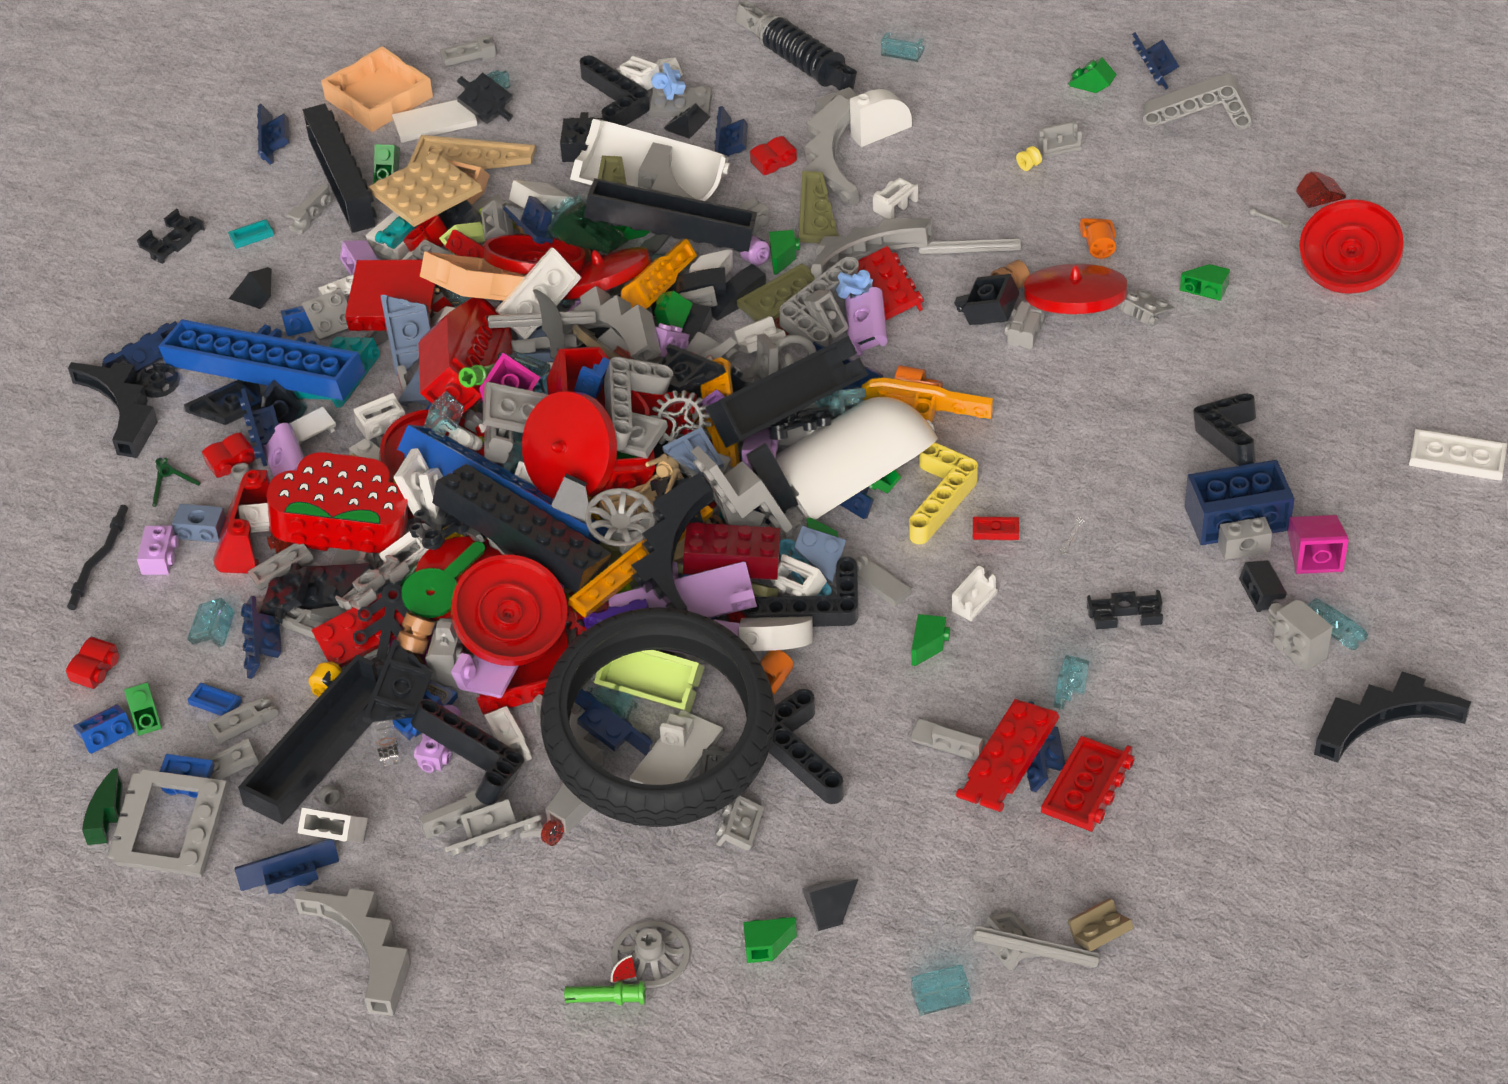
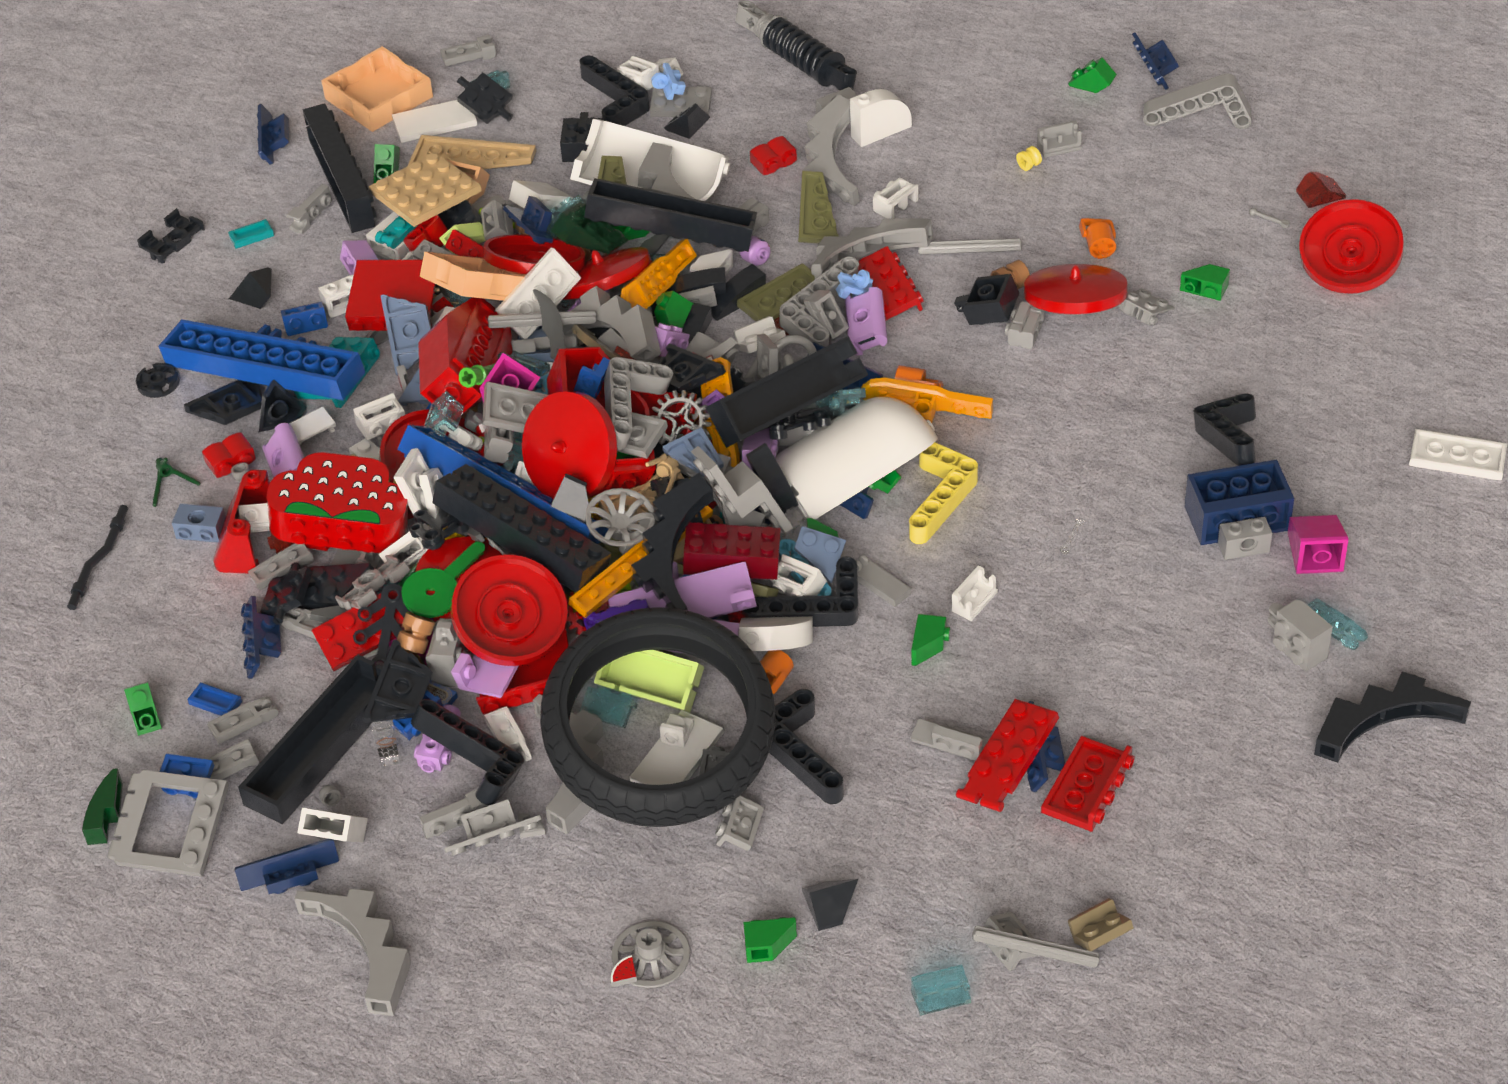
(92, 662): red brick -> none
(104, 728): blue bracket -> none
(120, 386): black arch -> none
(142, 353): dark blue bracket -> none
(157, 550): lavender brick -> none
(211, 622): clear light blue bracket -> none
(262, 423): dark blue bracket -> none
(323, 676): yellow head -> none
(327, 314): light grey hinge -> none
(552, 832): clear red tile -> none
(609, 727): dark blue bracket -> none
(615, 993): bright green pin -> none
(730, 137): dark blue bracket -> none
(783, 249): green slope -> none
(901, 49): clear light blue hinge -> none
(995, 528): red plate -> none
(1071, 680): clear light blue bracket -> none
(1107, 610): black piece -> none
(1261, 584): black hinge -> none

